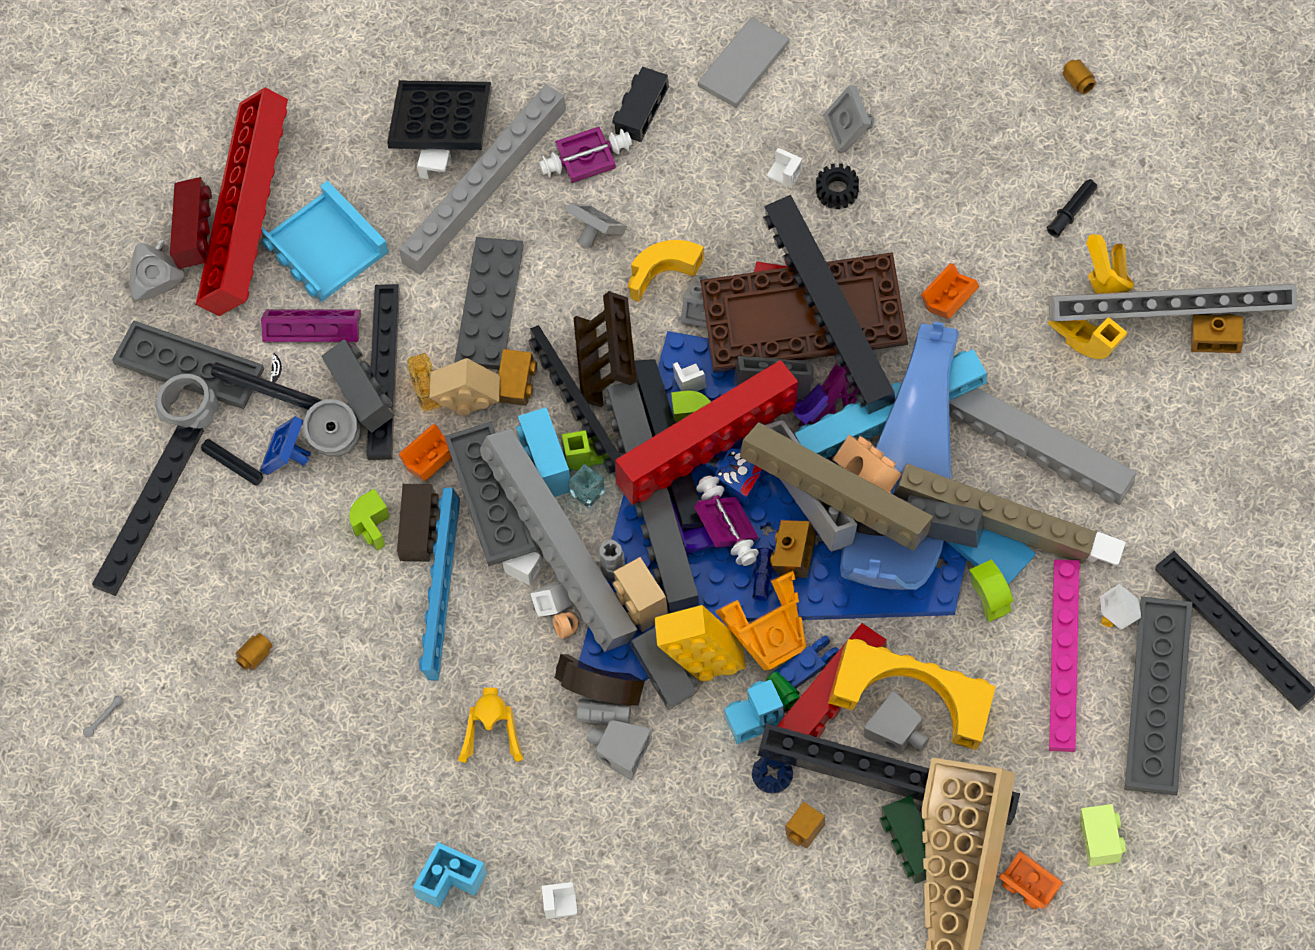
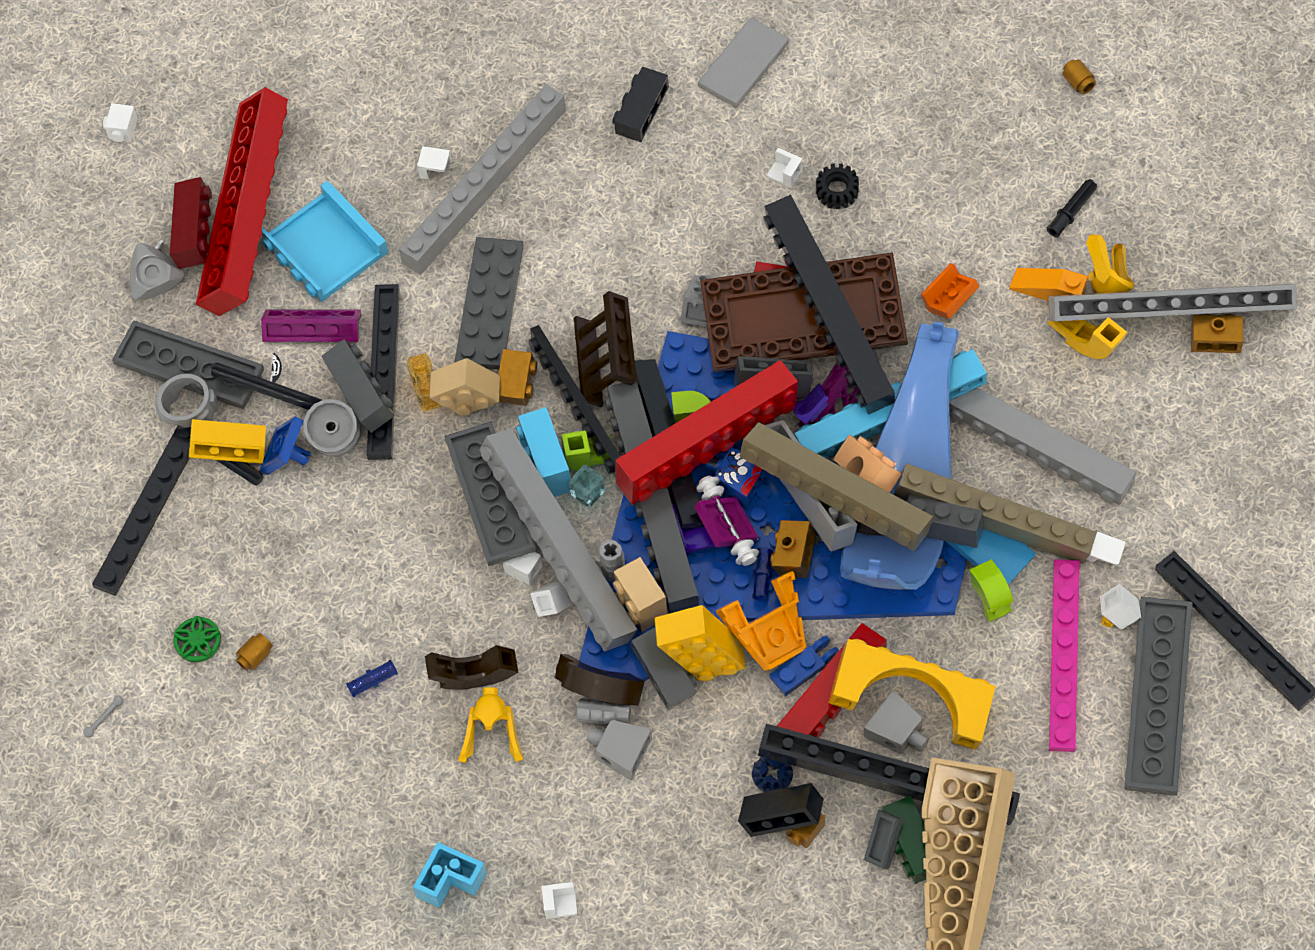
(120, 122): none -> white brick
(197, 639): none -> green wheel
(227, 441): none -> yellow brick
(365, 515): lime brick -> none
(372, 678): none -> clear blue pin
(417, 522): dark brown brick -> none
(426, 453): orange bracket -> none
(439, 115): black plate -> none
(439, 591): dark azure plate -> none
(474, 671): none -> dark brown arch
(562, 624): light nougat tile -> none
(585, 154): magenta plate -> none
(595, 221): light grey tile -> none
(662, 257): yellow arch -> none
(689, 378): white panel -> none
(750, 716): medium azure brick -> none
(781, 810): none -> black brick
(786, 691): green cone -> none
(848, 119): light grey tile -> none
(883, 839): none -> dark grey tile
(1031, 881): orange bracket -> none
(1048, 282): none -> light orange slope
(1101, 835): yellowish green brick -> none

